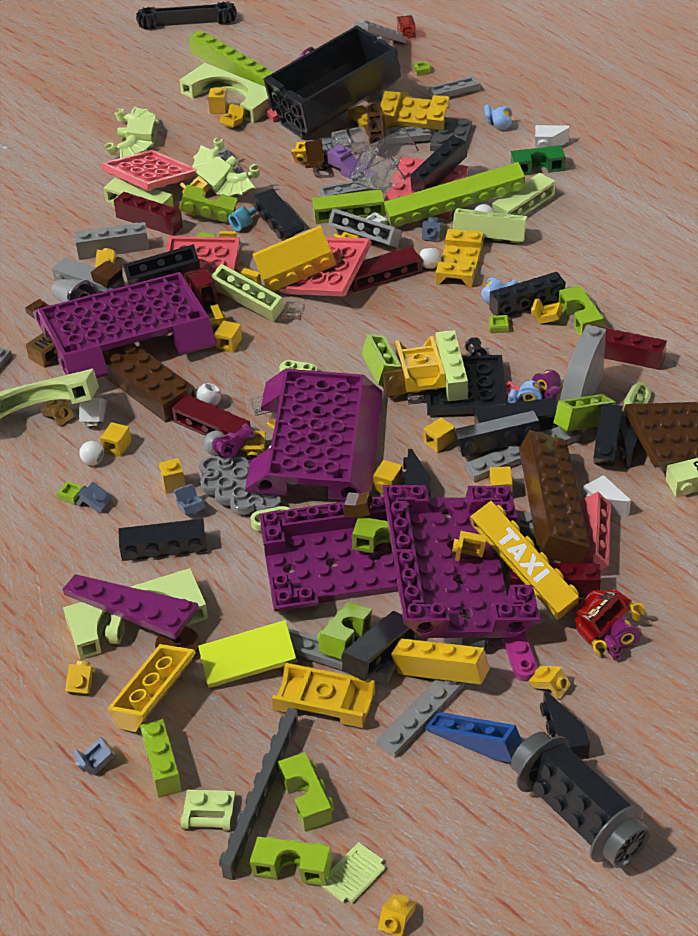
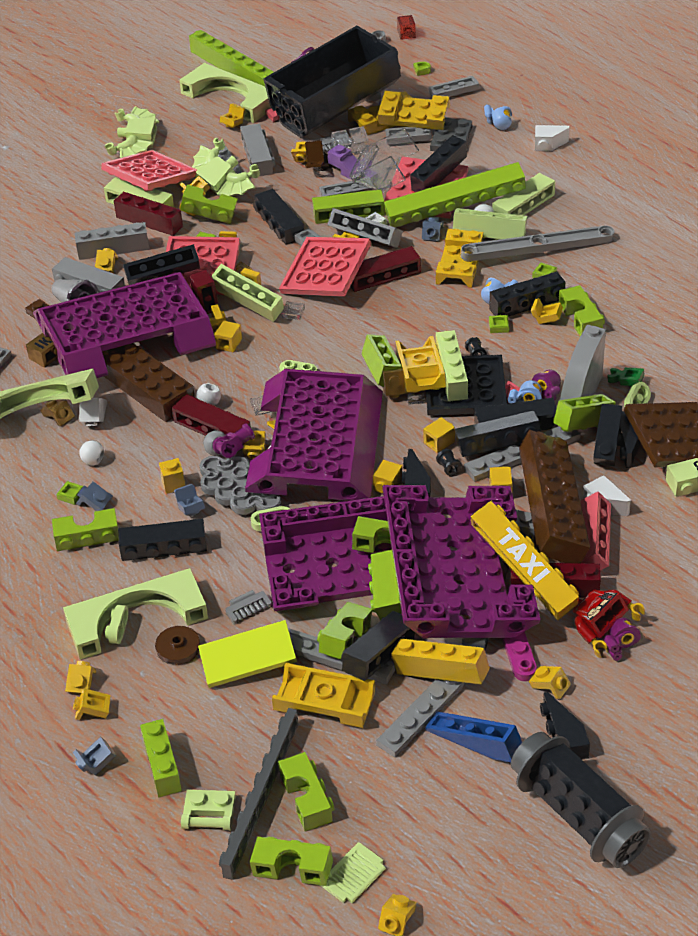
(91, 703): none -> yellow bracket
(101, 530): none -> lime arch
(107, 274): reddish brown piece -> none
(116, 439): yellow brick -> none
(148, 609): magenta wing -> none
(149, 686): yellow slope -> none
(152, 17): black arm -> none
(218, 100): yellow brick -> none
(241, 218): medium azure piece -> none
(245, 602): none -> light grey piece
(257, 148): none -> light grey brick
(295, 259): yellow slope -> none
(358, 504): reddish brown piece -> none
(376, 121): reddish brown beam -> none
(381, 31): light grey plate -> none
(383, 584): none -> lime brick
(430, 257): white piece -> none
(450, 460): none -> black bush
(469, 544): yellow bracket -> none
(526, 244): none -> light grey beam
(543, 269): none -> lime tile
(549, 157): green arch -> none
(627, 377): none -> green plate
(634, 348): dark red brick -> none

